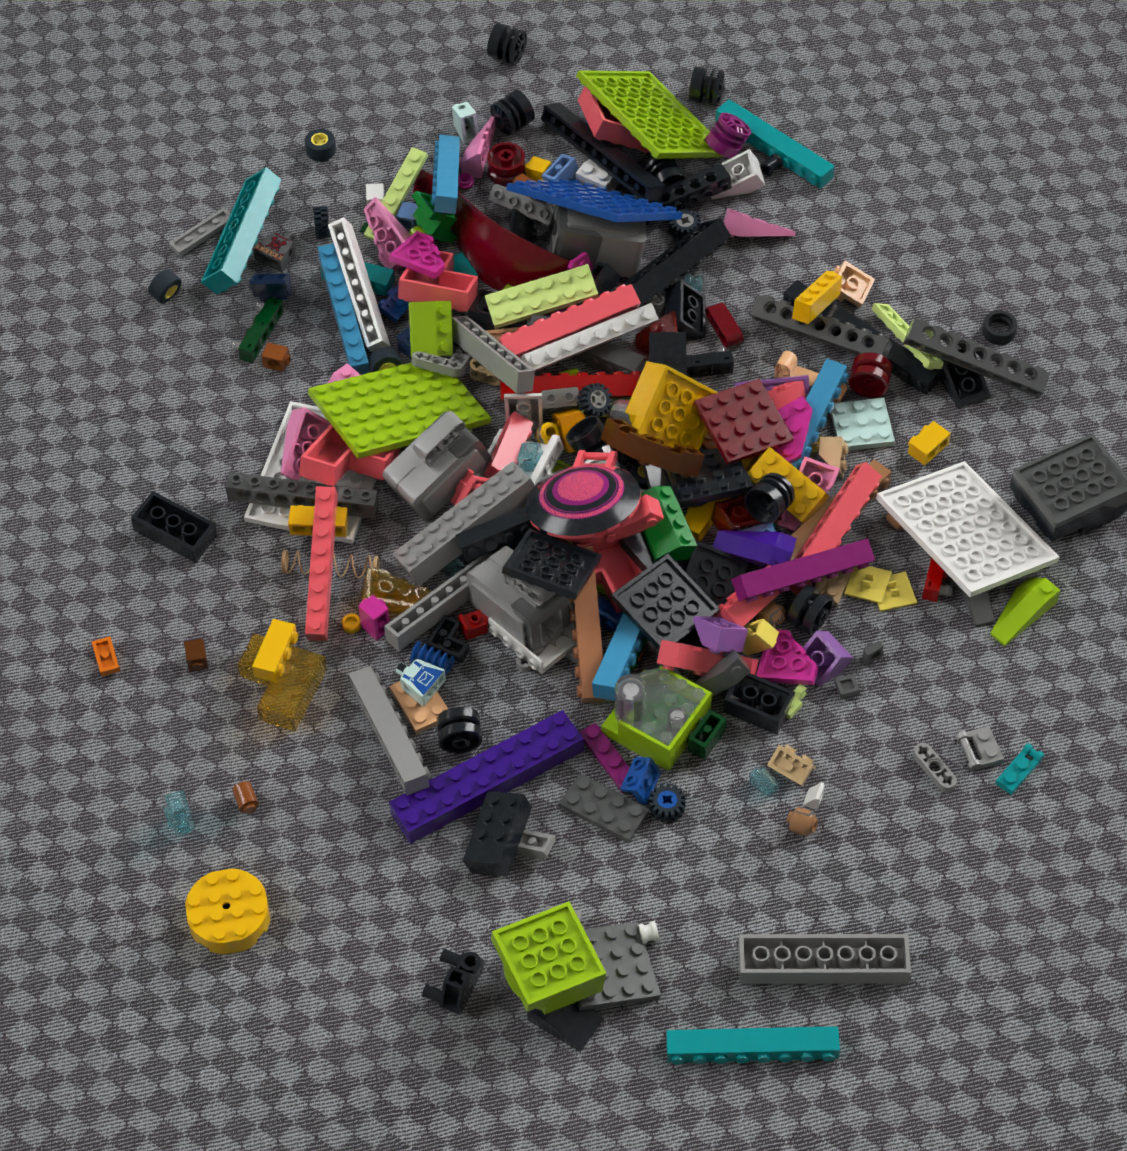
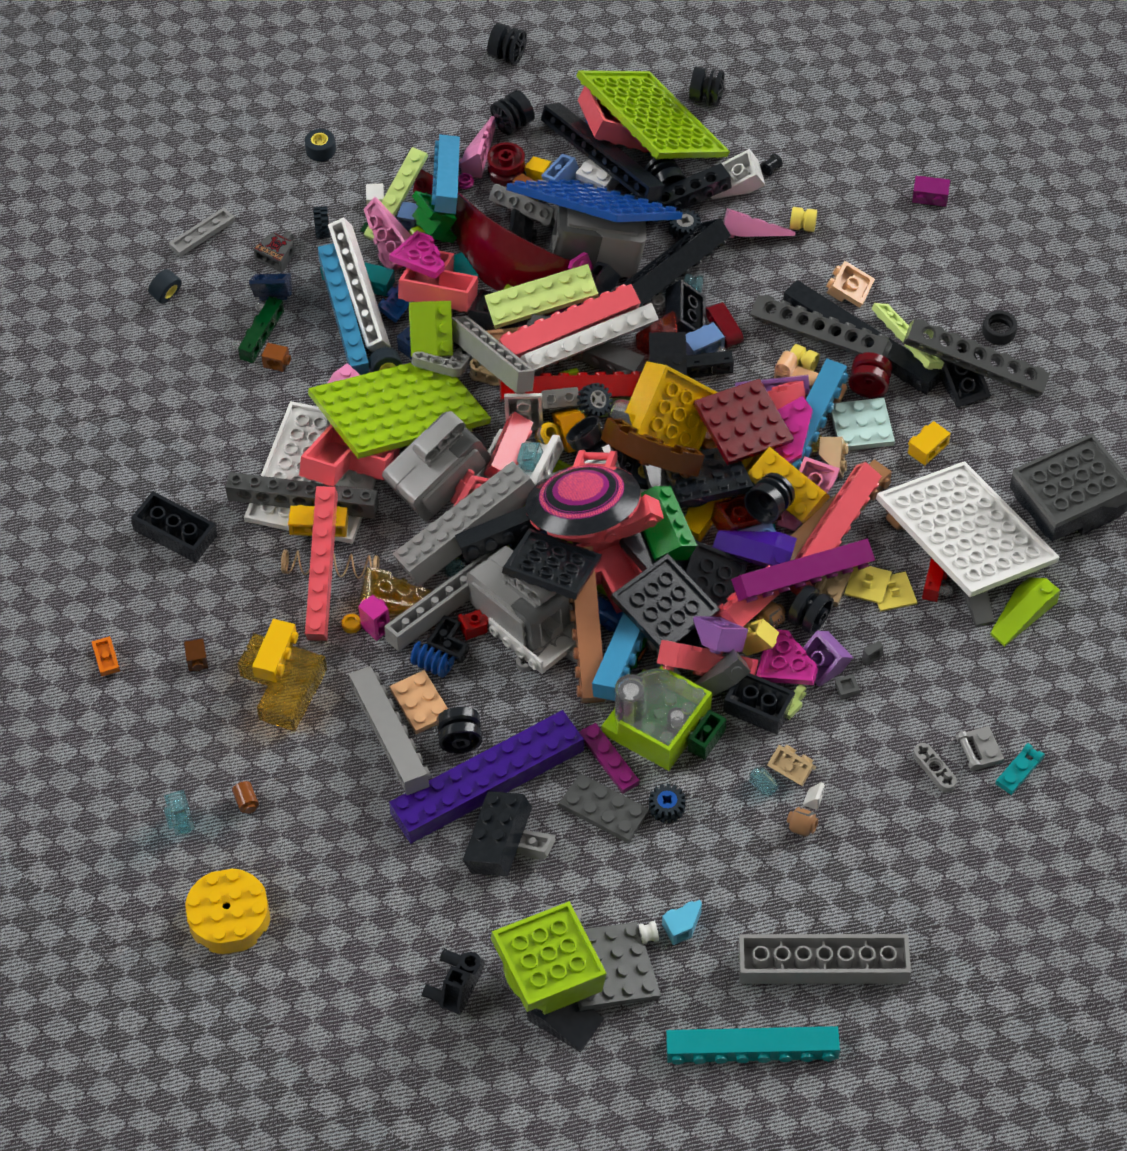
(241, 231): teal brick -> none
(301, 433): bright pink wedge -> none
(420, 680): light aqua torso -> none
(465, 115): light aqua torso -> none
(641, 778): blue bracket -> none
(682, 922): none -> medium azure slope
(704, 340): none -> medium blue brick
(728, 135): magenta wheel -> none
(772, 141): teal brick -> none
(803, 219): none -> light yellow wheel
(805, 359): none -> light yellow wheel
(817, 297): yellow brick -> none
(931, 191): none -> magenta brick

